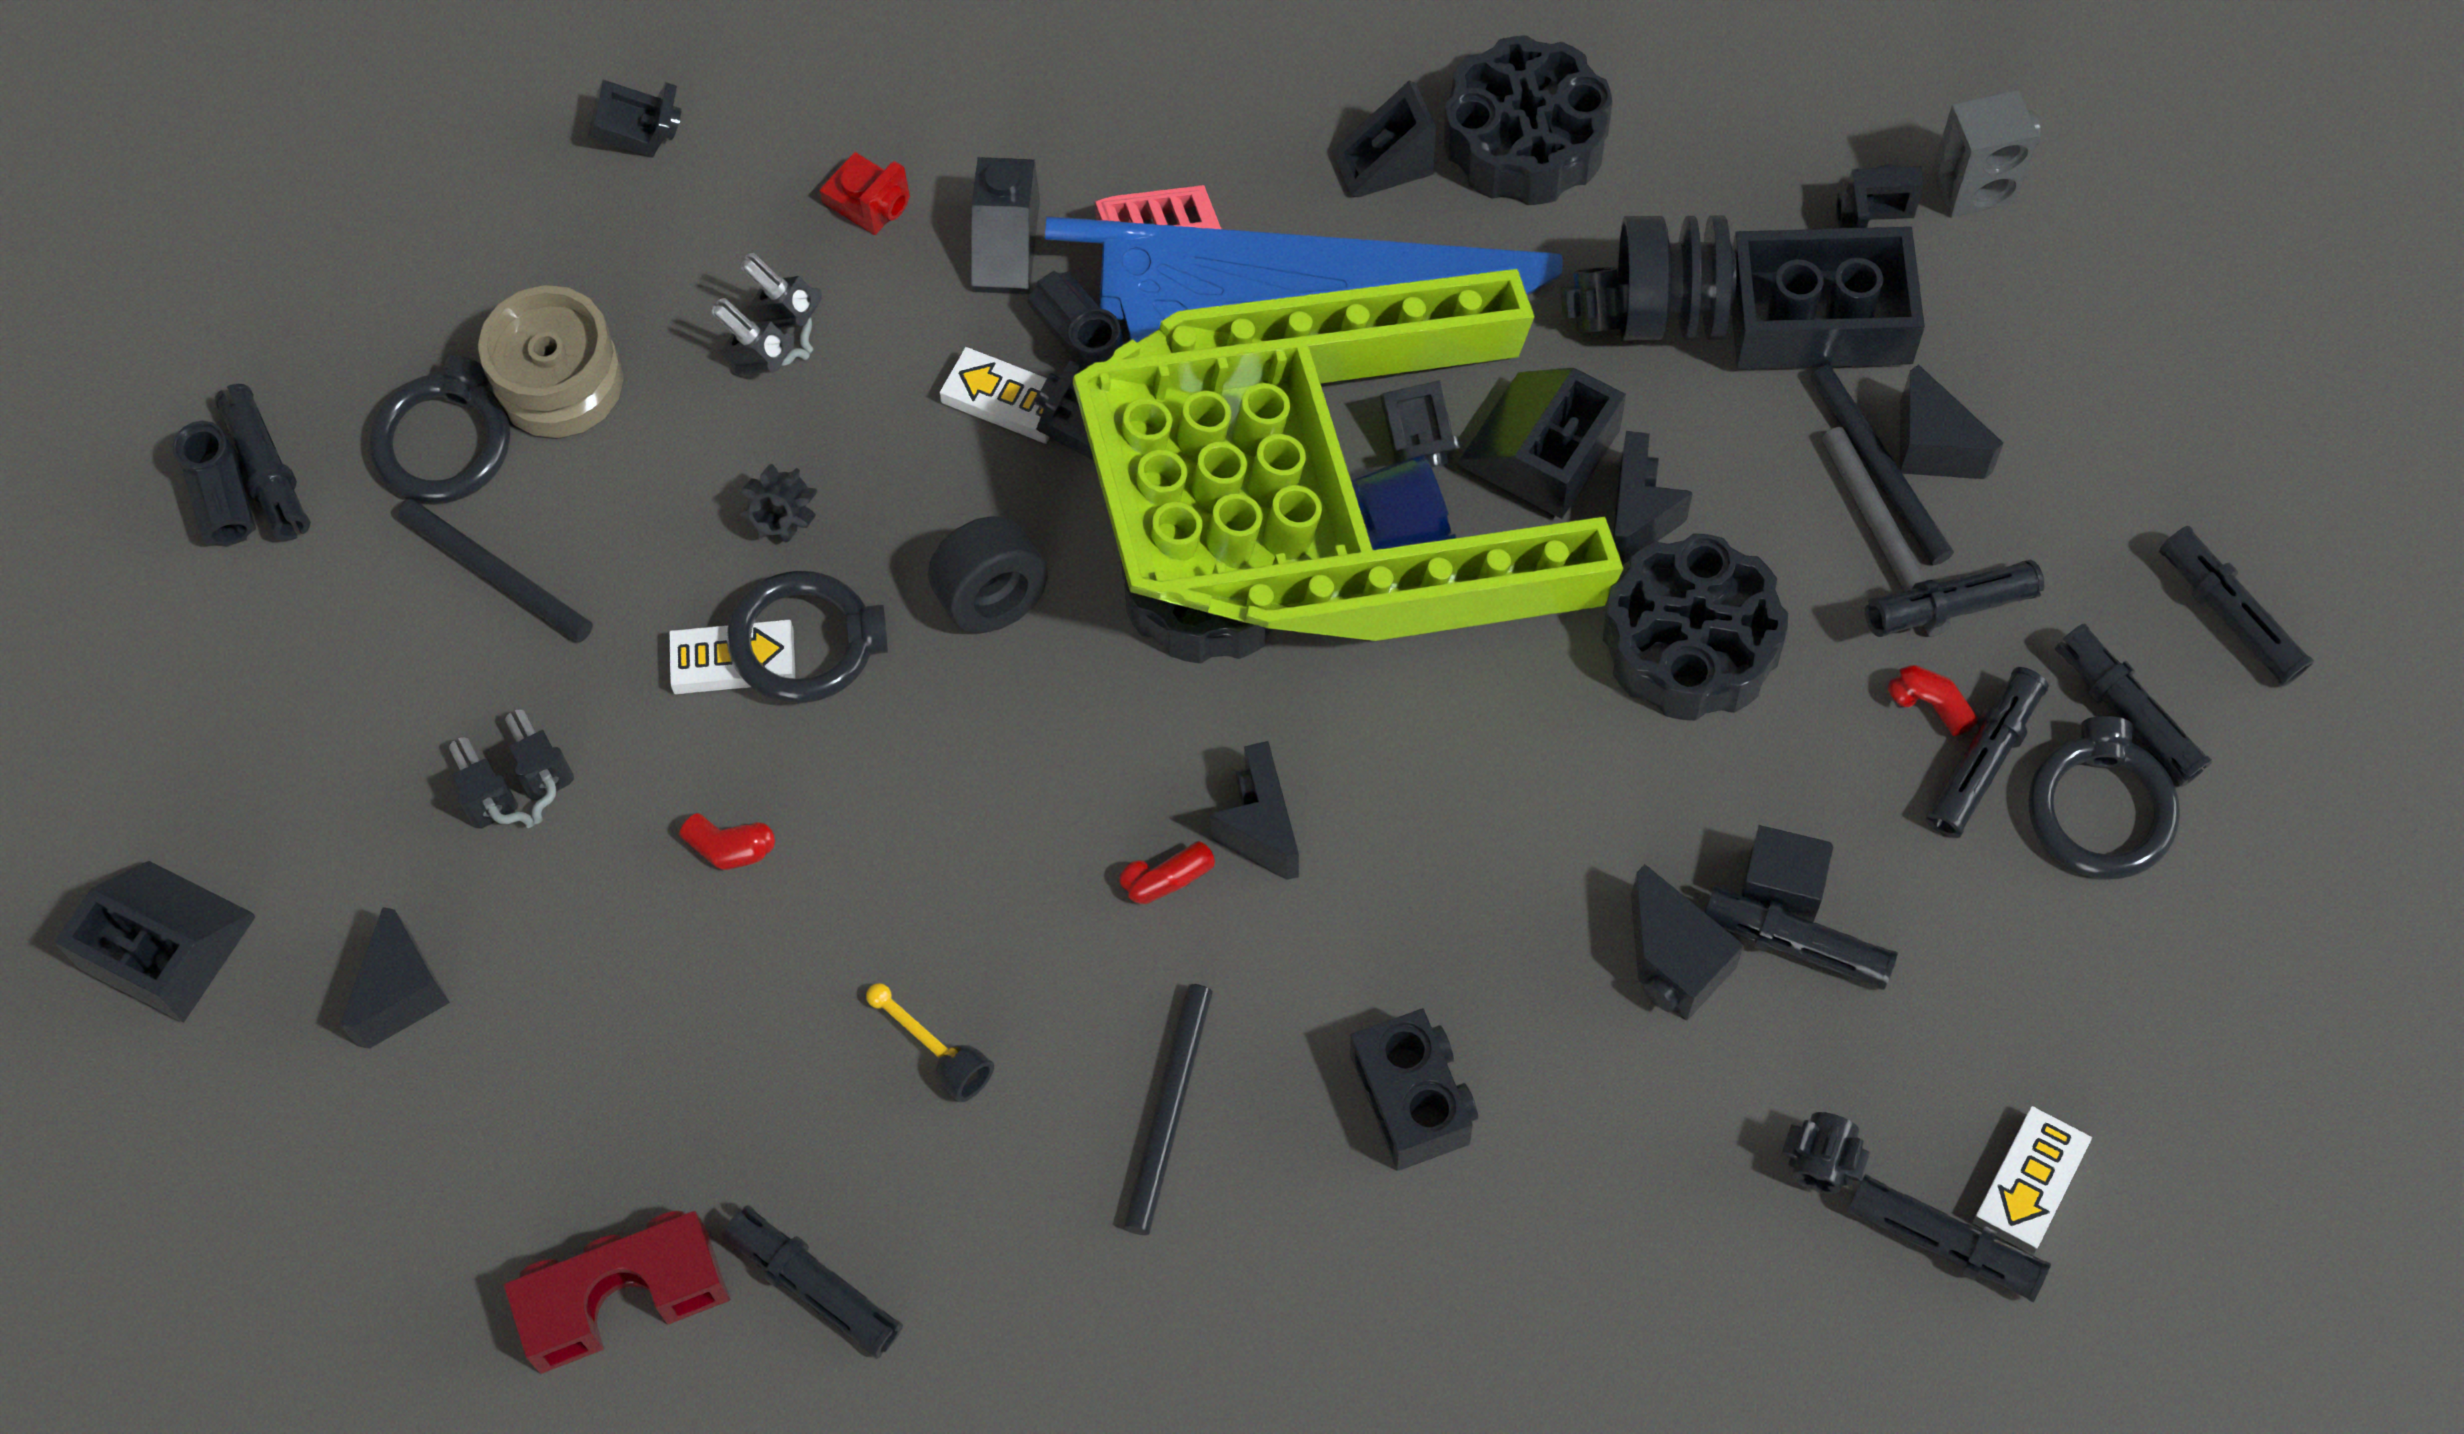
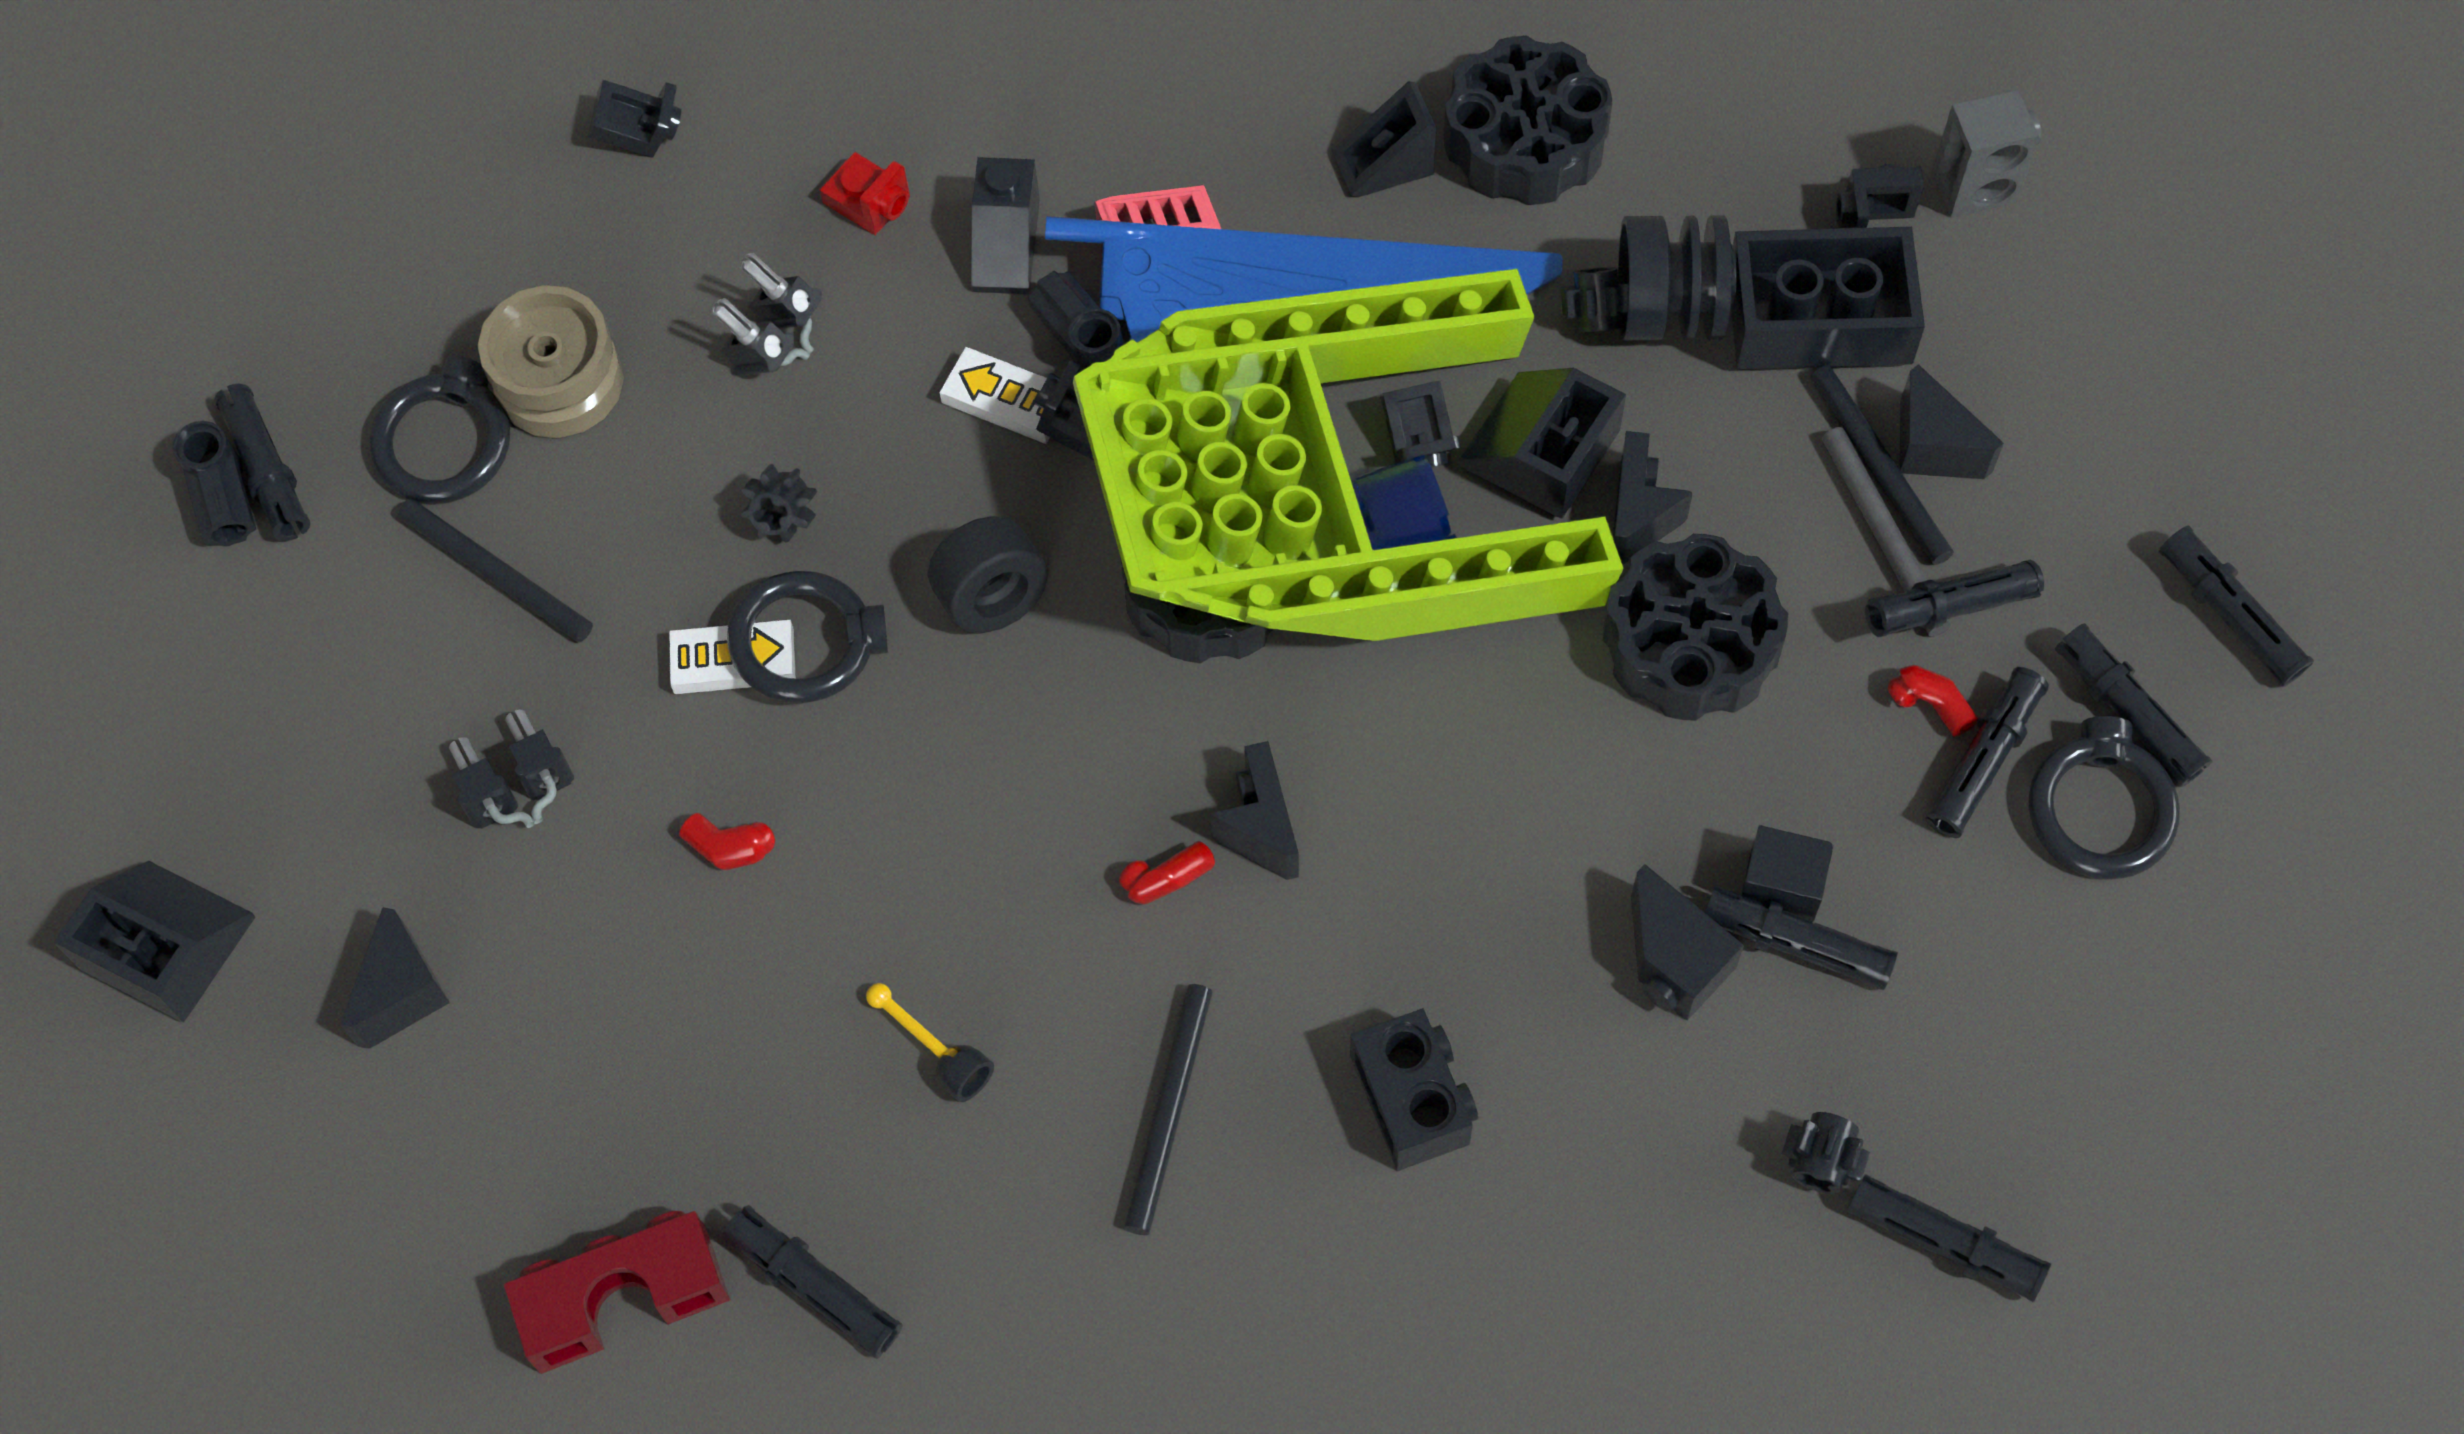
(2032, 1180): white tile -> none

